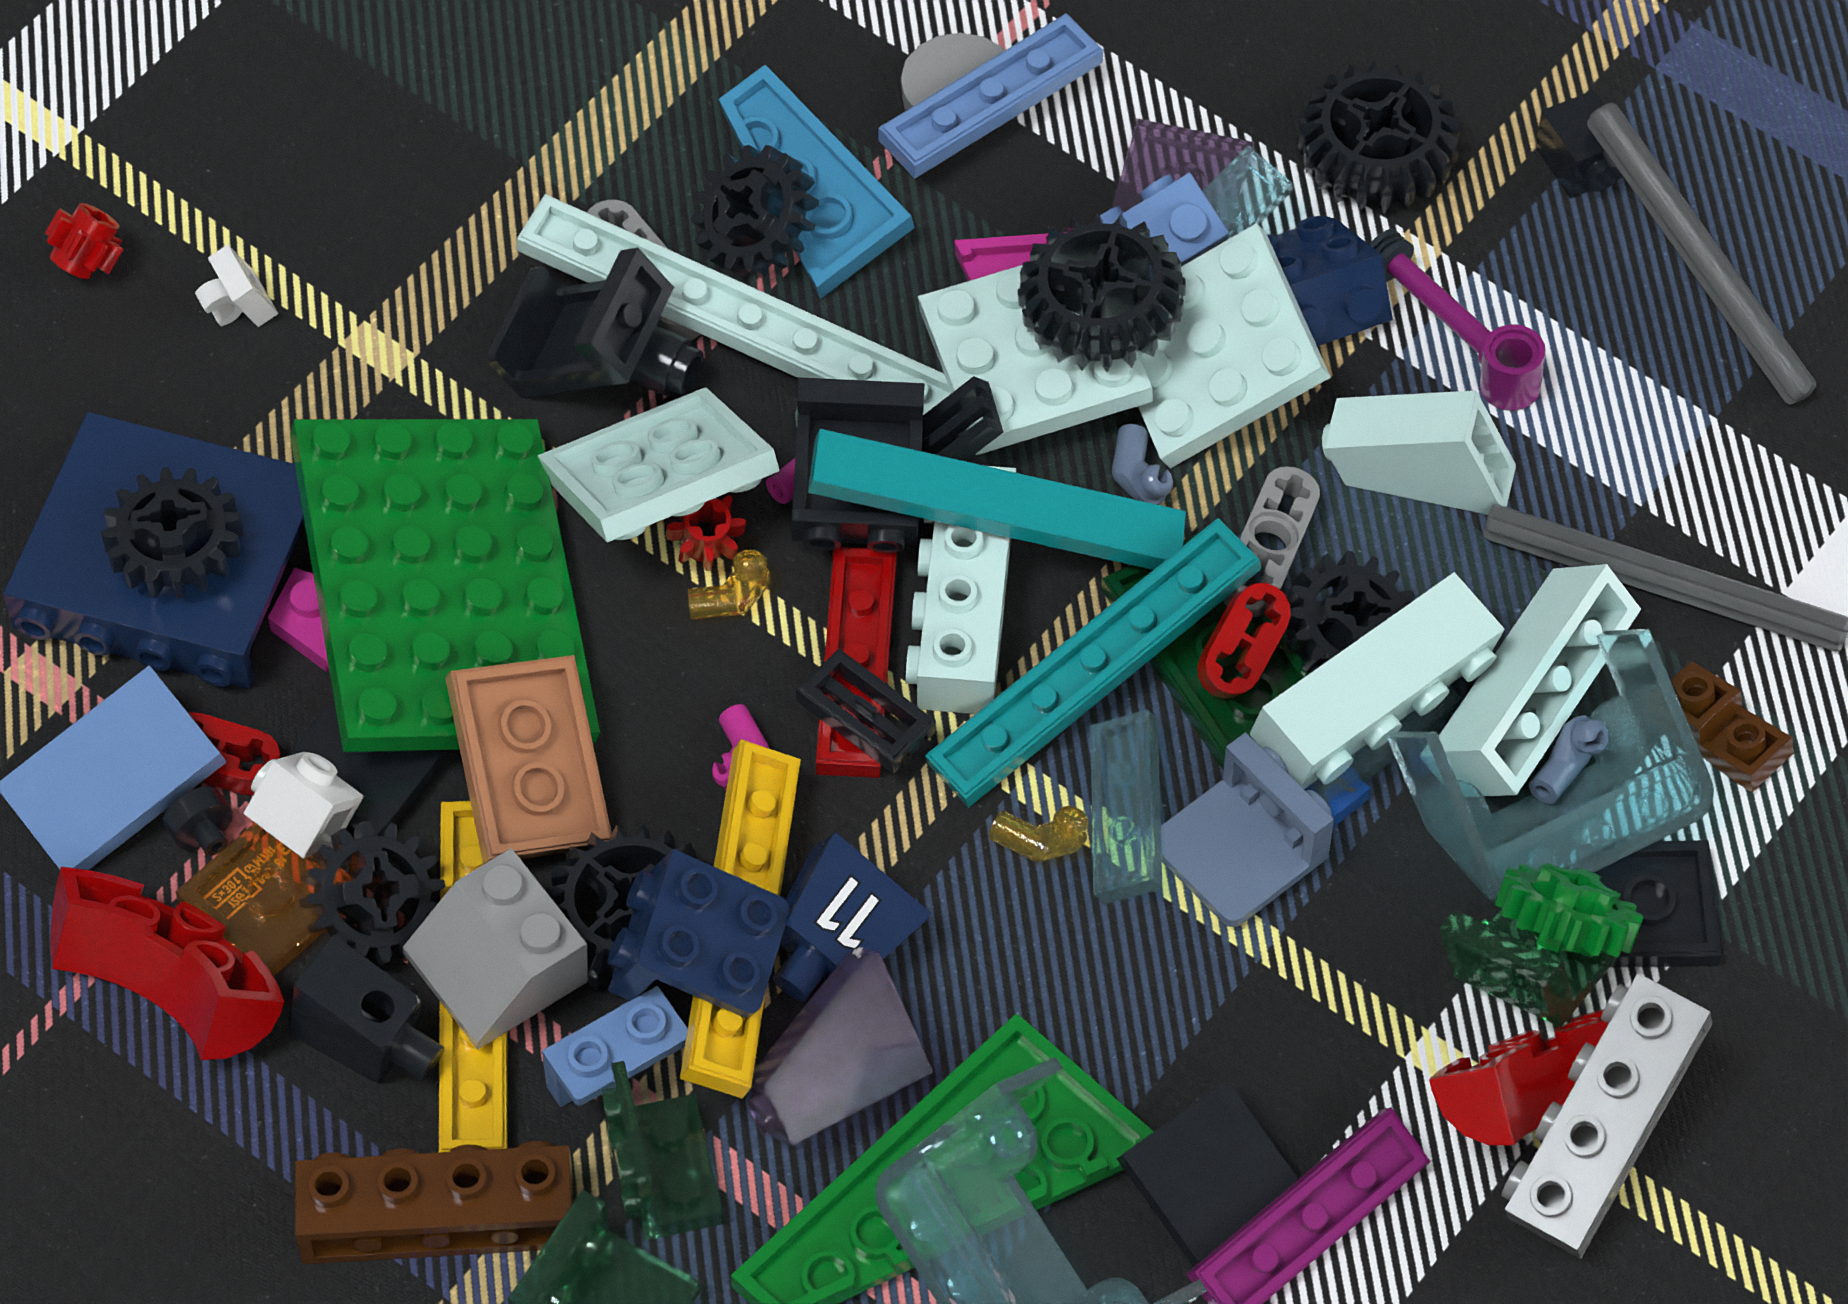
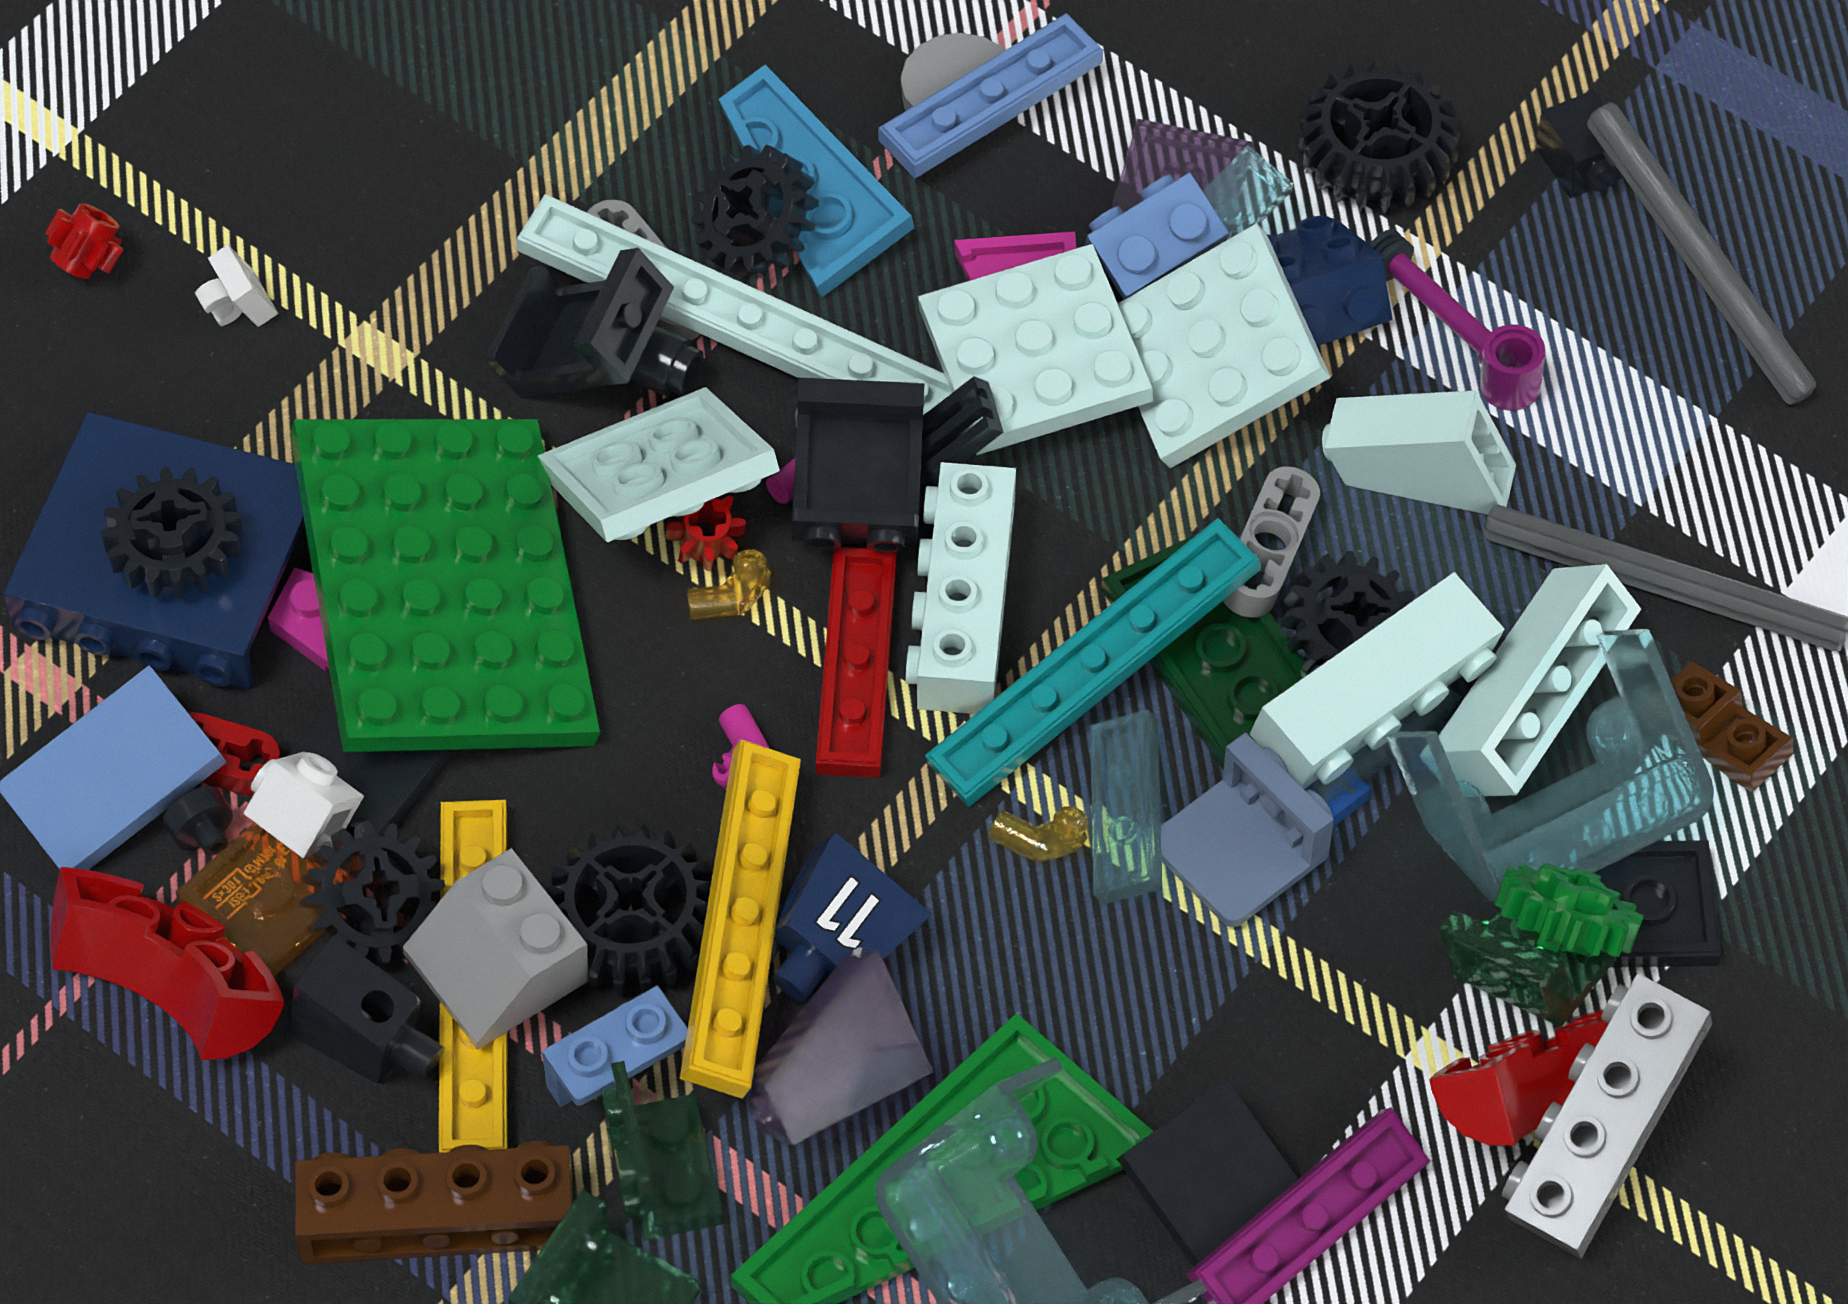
(528, 757): nougat tile -> none
(699, 935): dark blue bracket -> none
(852, 729): black tile -> none
(994, 500): teal tile -> none
(1097, 276): black gear -> none
(1132, 471): sand blue arm -> none
(1231, 633): red beam -> none
(1571, 753): sand blue arm -> none

